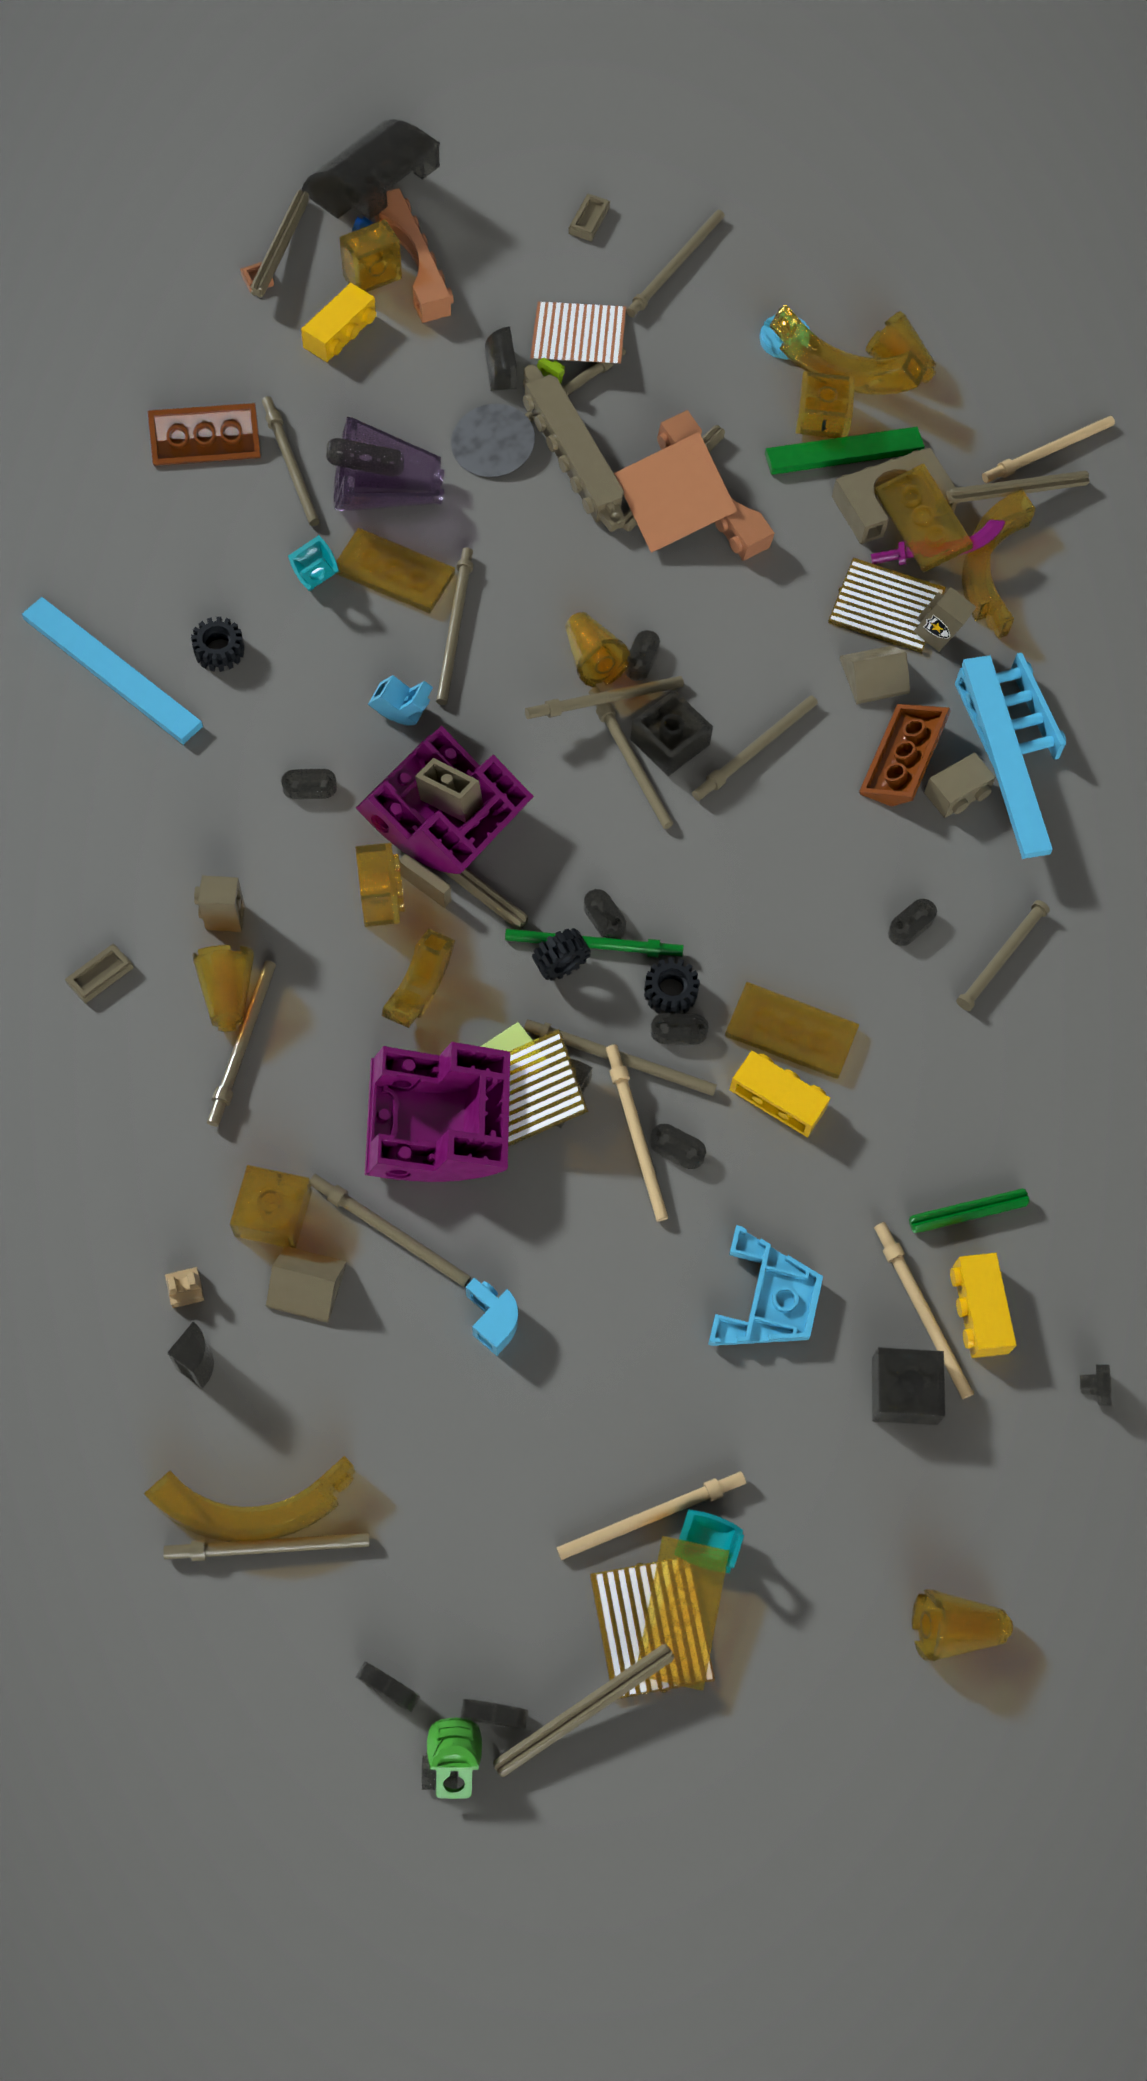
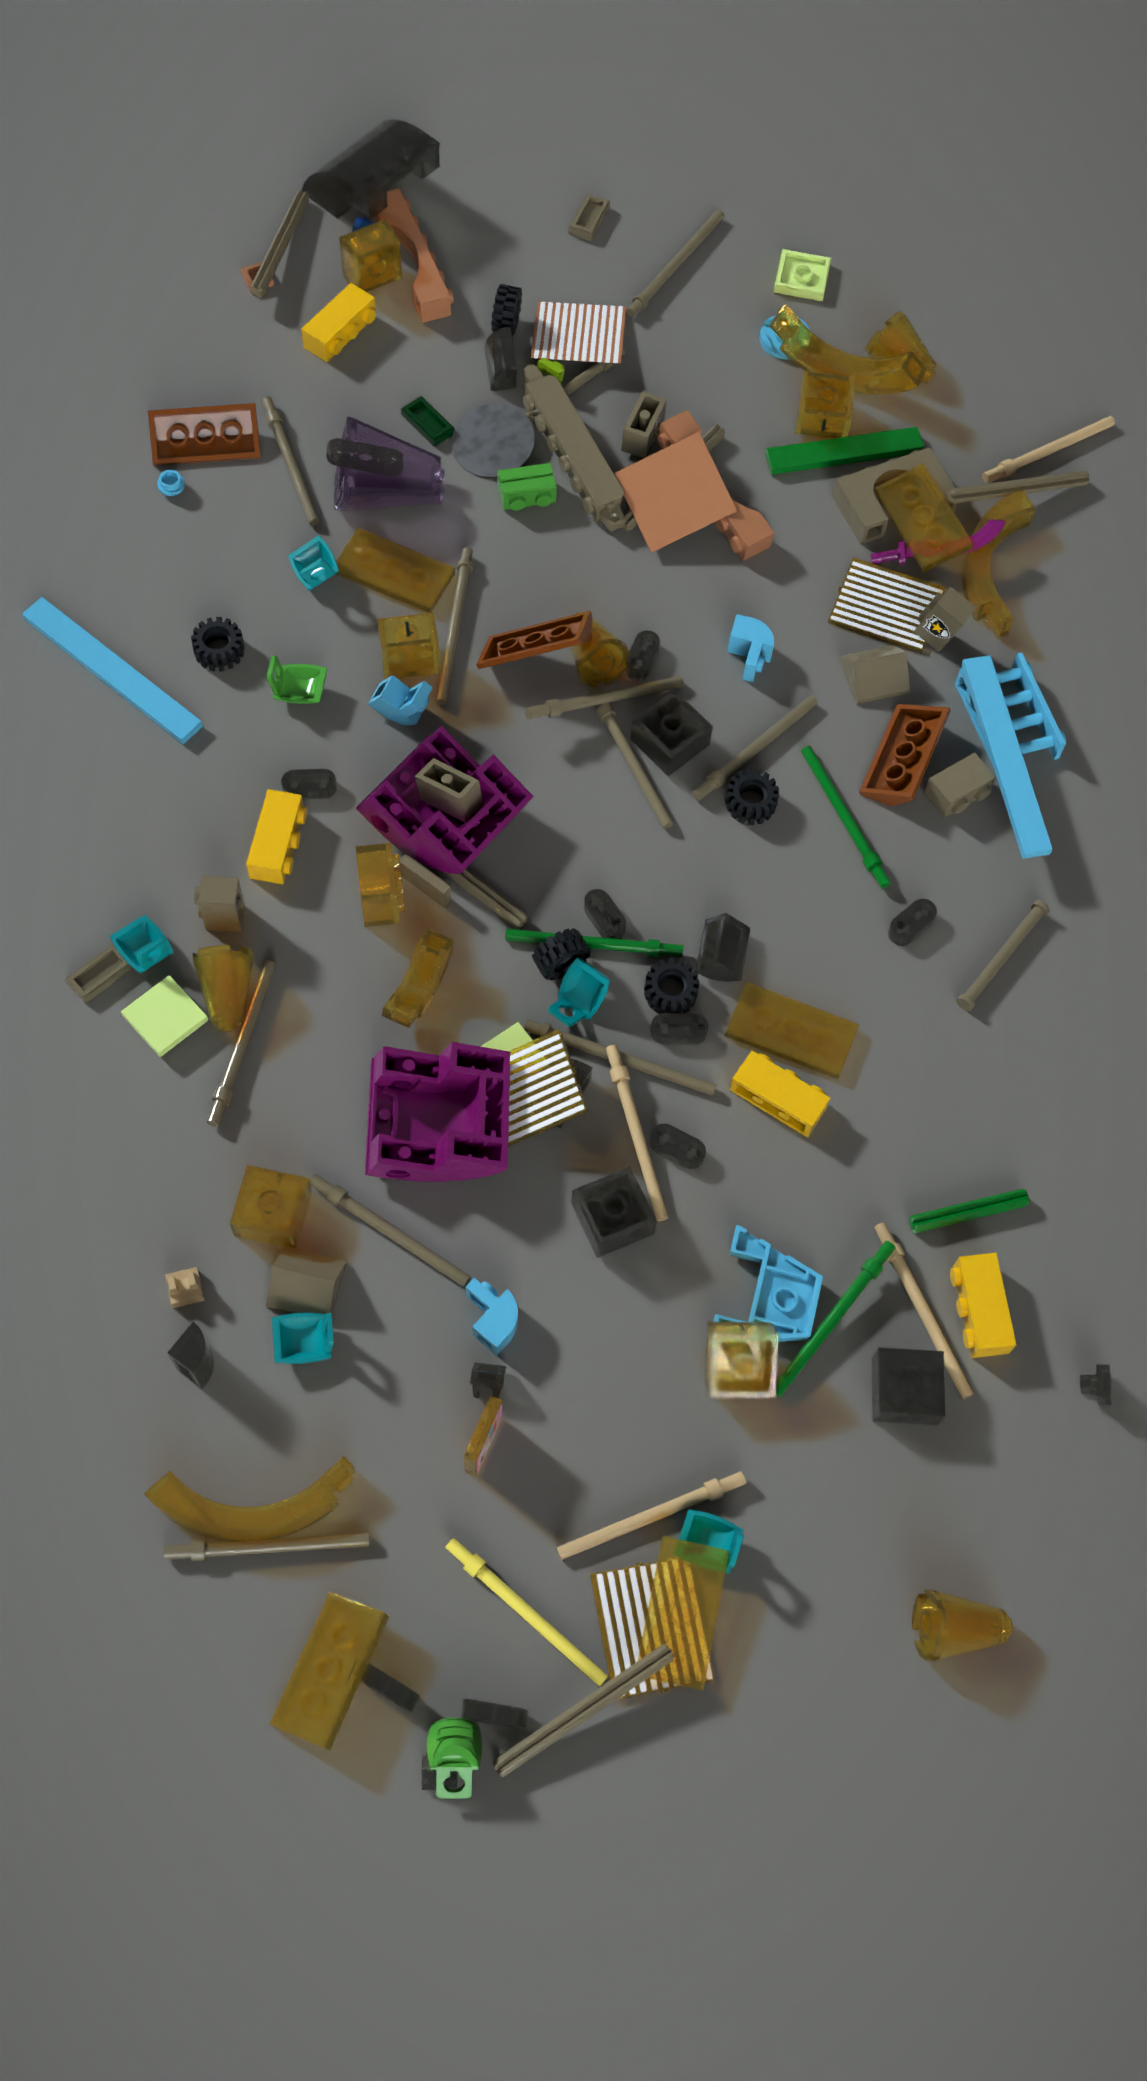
(141, 944): none -> teal piece
(164, 1016): none -> yellowish green tile
(170, 483): none -> medium azure plate
(276, 837): none -> yellow brick
(296, 682): none -> bright green piece
(302, 1337): none -> teal piece
(329, 1670): none -> clear yellow tile
(409, 645): none -> clear yellow brick
(427, 421): none -> dark green tile
(475, 1566): none -> light yellow bar
(483, 1436): none -> clear yellow tile
(487, 1375): none -> clear smoke tile
(506, 308): none -> black tyre
(526, 486): none -> bright green brick
(537, 639): none -> dark orange slope
(580, 990): none -> teal piece
(613, 1212): none -> clear smoke brick
(643, 424): none -> dark tan brick
(723, 948): none -> clear smoke brick
(741, 1360): none -> clear yellow brick
(752, 640): none -> medium azure brick
(756, 783): none -> black tyre
(802, 275): none -> yellowish green tile
(870, 859): none -> green bar
(870, 1270): none -> green bar

